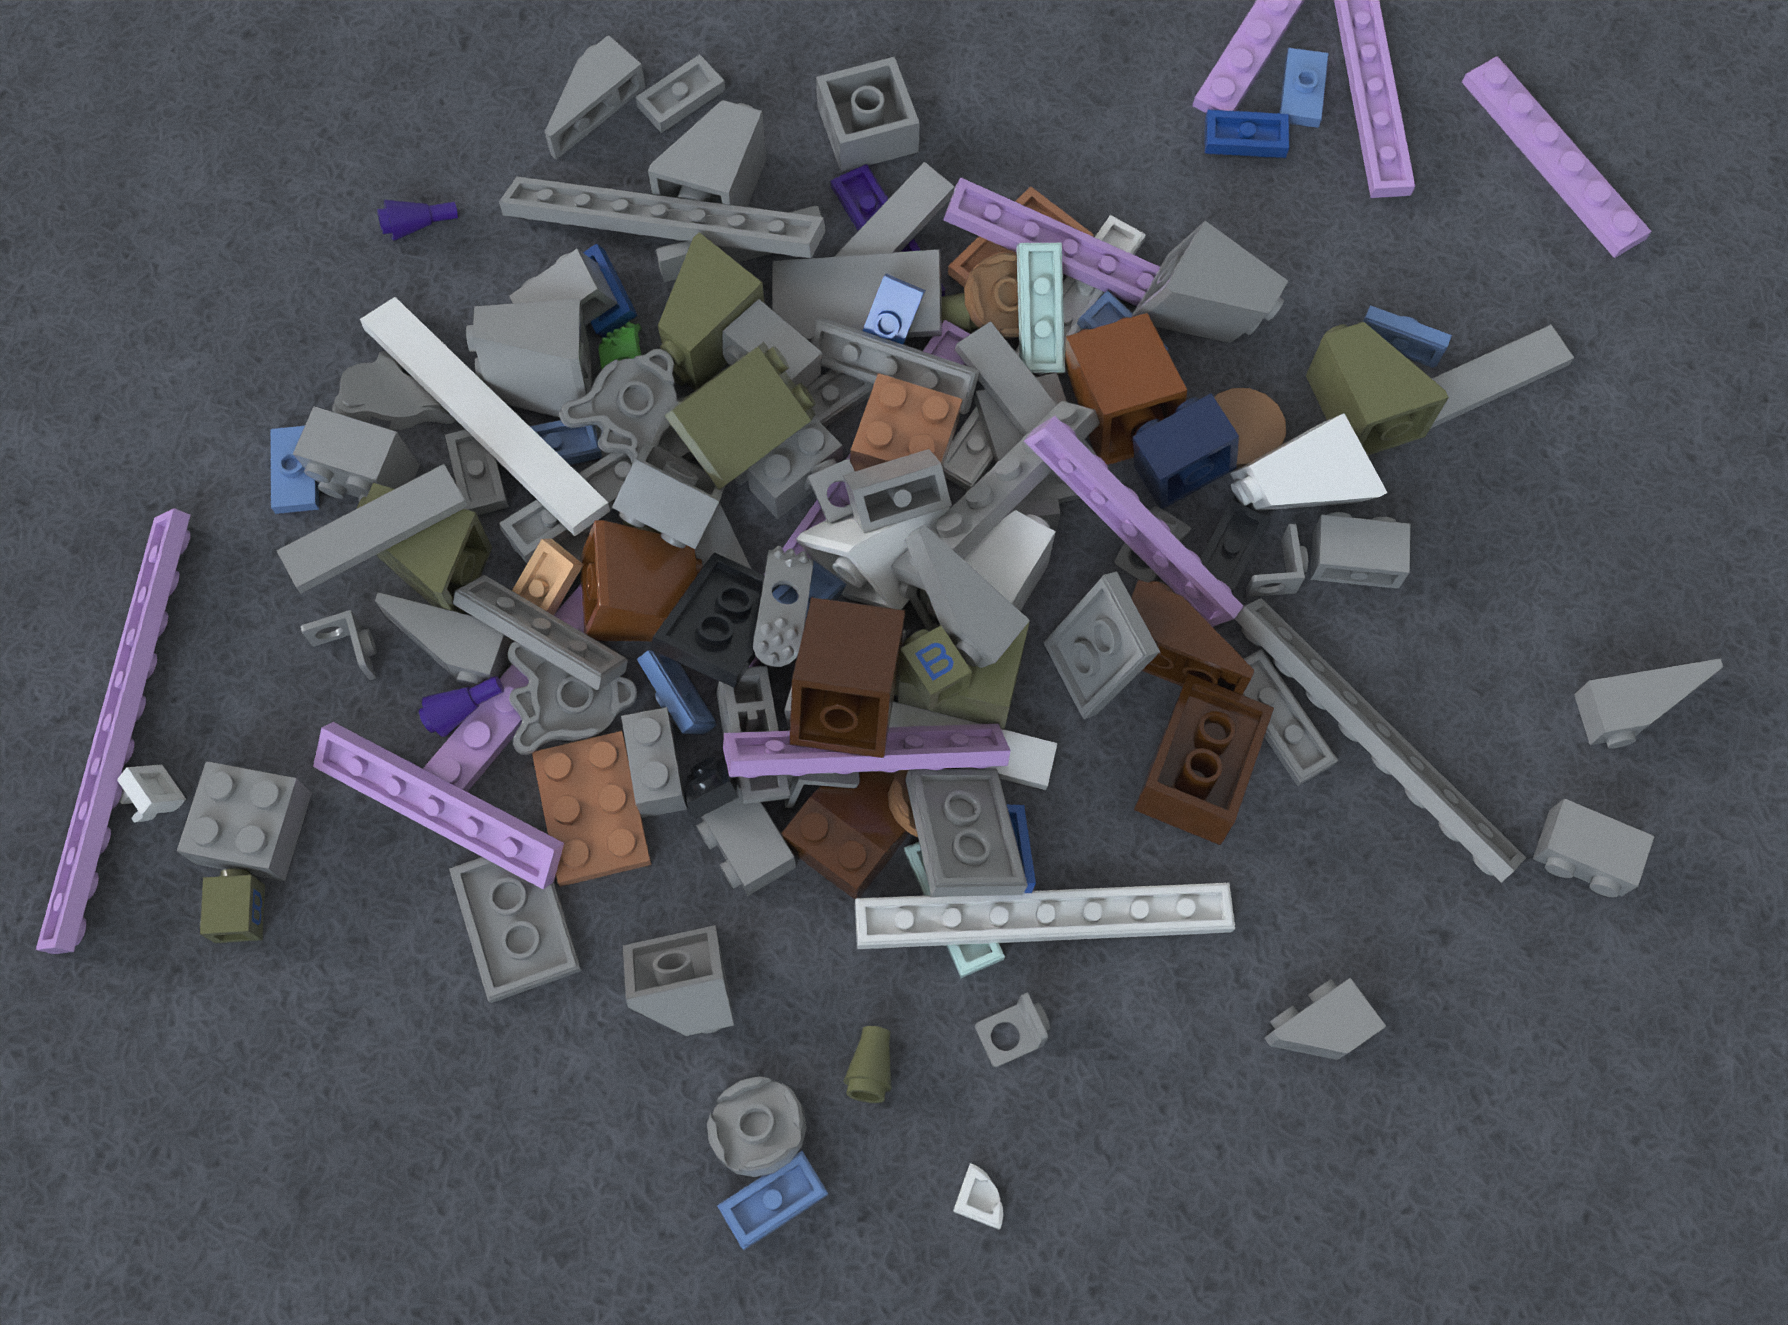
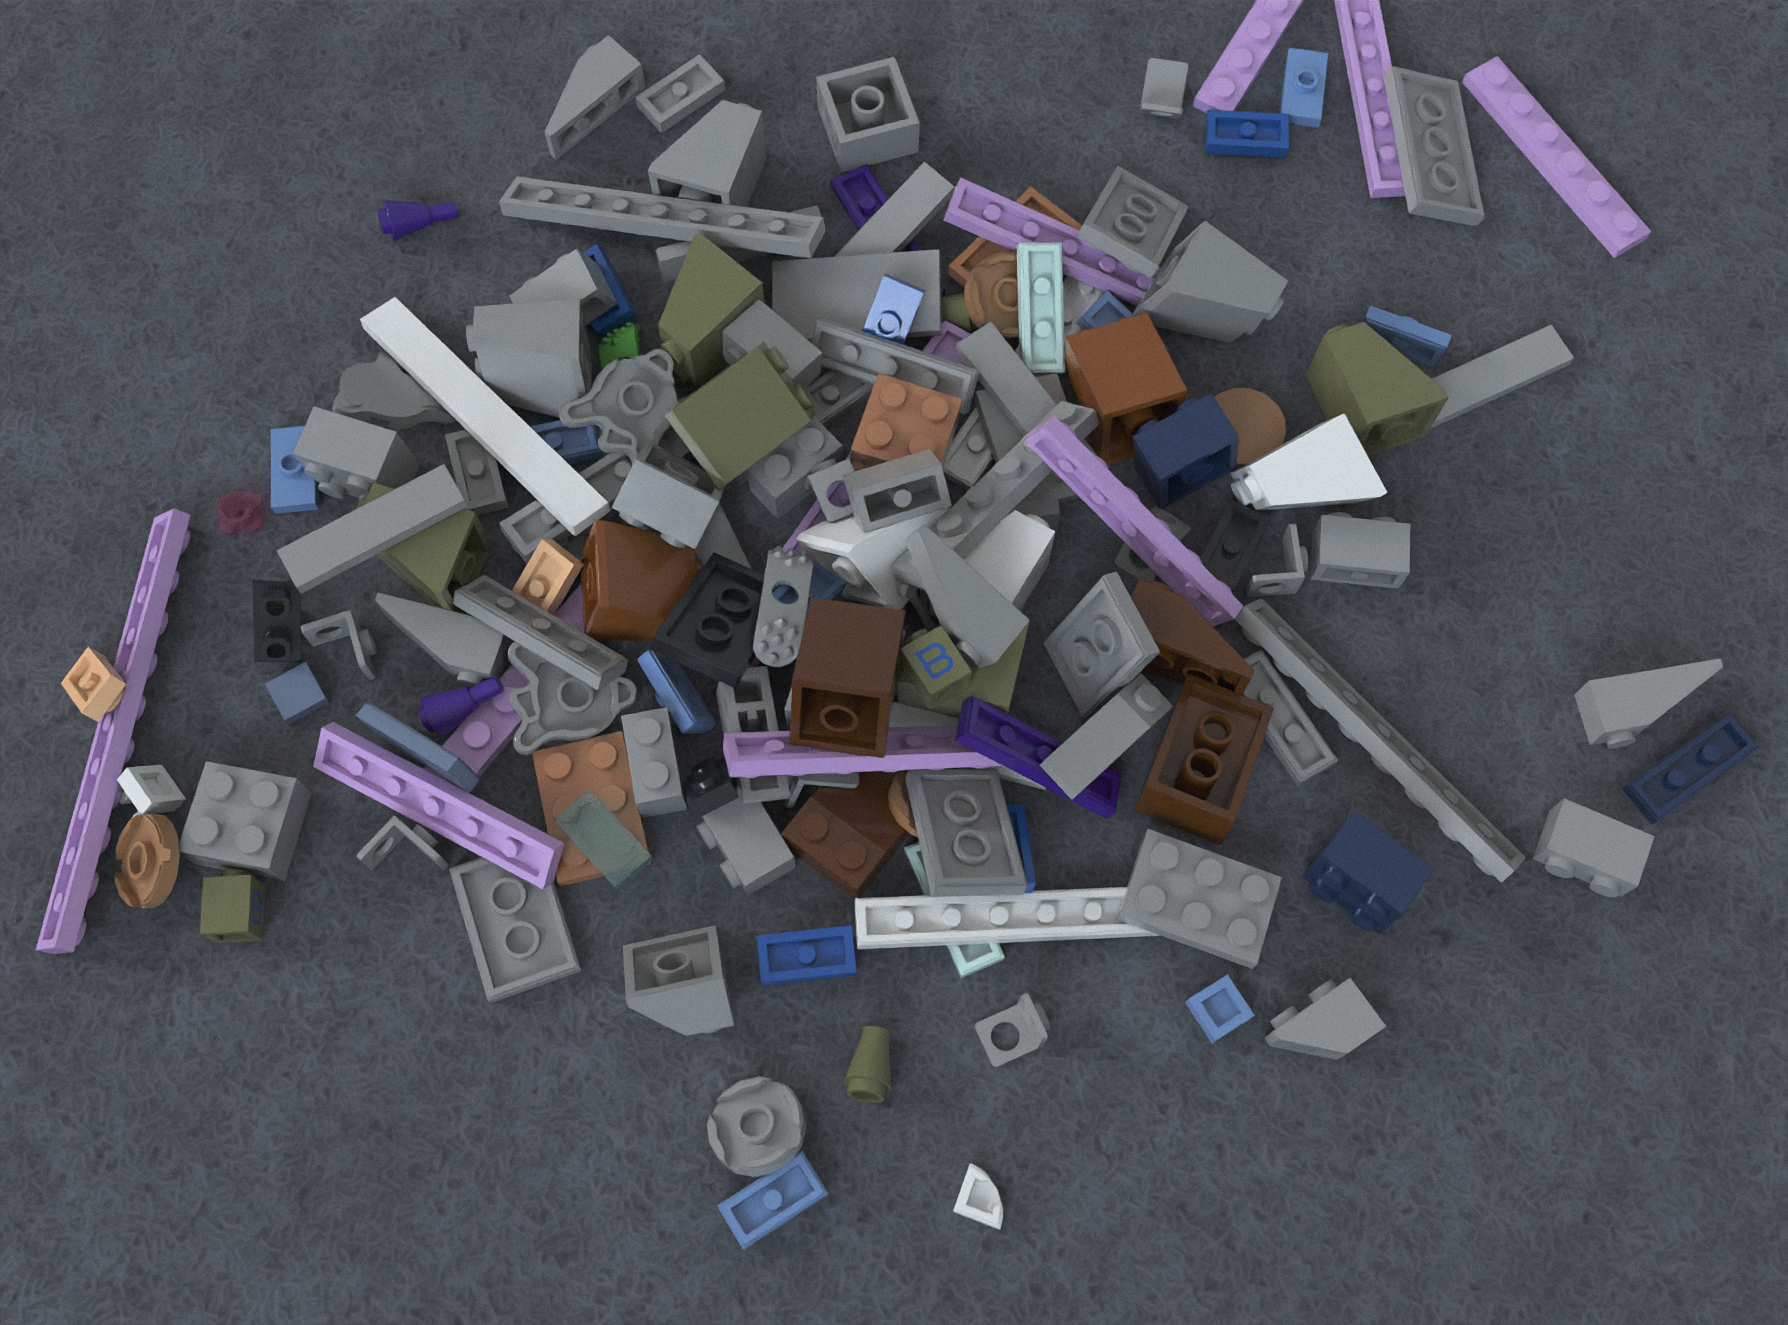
(94, 684): none -> light nougat plate
(148, 860): none -> medium nougat tile
(232, 503): none -> clear pink plate
(276, 621): none -> black hips
(297, 693): none -> sand blue tile
(394, 831): none -> light grey bracket
(418, 747): none -> sand blue tile
(603, 839): none -> clear light blue tile
(806, 955): none -> blue plate
(1024, 749): none -> dark purple tile
(1106, 736): none -> light grey slope
(1133, 222): none -> light grey plate
(1164, 88): none -> light grey bracket
(1200, 898): none -> light grey plate
(1219, 1009): none -> medium blue plate
(1367, 874): none -> dark blue brick
(1433, 147): none -> light grey tile
(1690, 768): none -> dark blue tile

